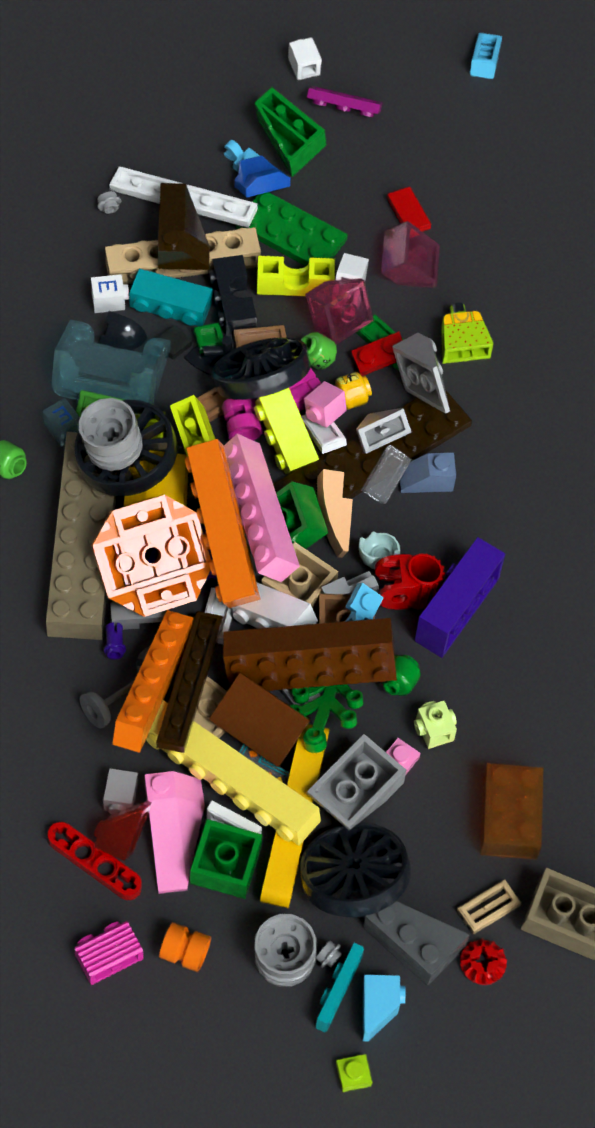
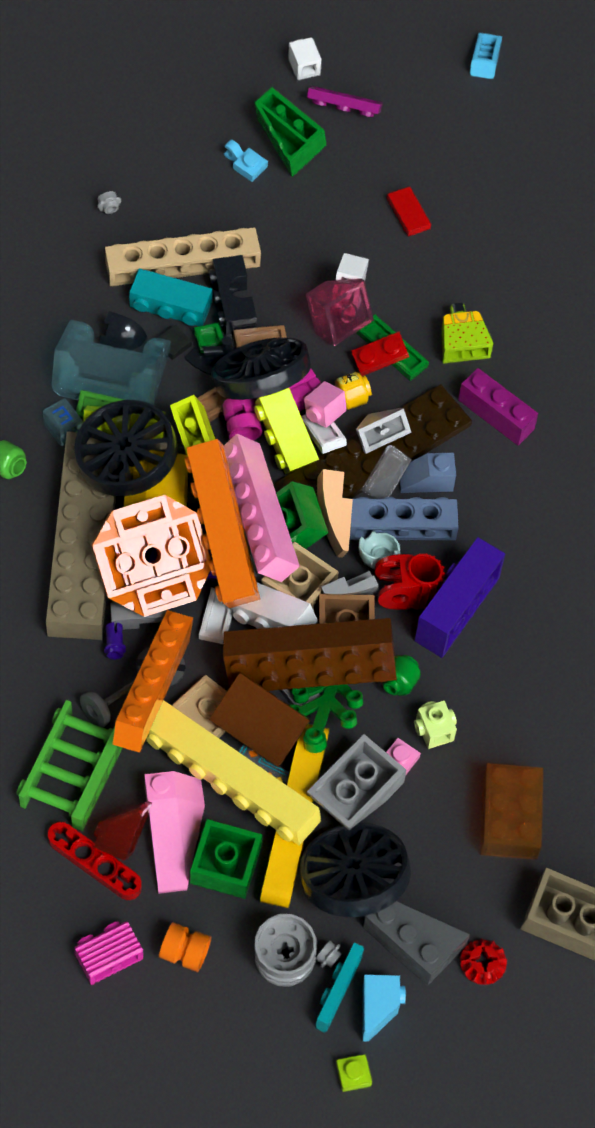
(90, 786): none -> bright green fence
(109, 293): white brick -> none
(110, 434): light grey wheel -> none
(120, 790): light grey brick -> none
(180, 233): dark brown wedge -> none
(189, 682): dark brown tile -> none
(205, 201): white tile -> none
(223, 815): white tile -> none
(259, 176): blue slope -> none
(278, 279): neon yellow arch -> none
(294, 230): green plate -> none
(320, 349): bright green head -> none
(363, 603): medium azure plate -> none
(410, 256): clear pink slope -> none
(414, 527): none -> sand blue brick
(421, 370): light grey slope -> none
(469, 919): tan tile -> none
(498, 406): none -> magenta brick

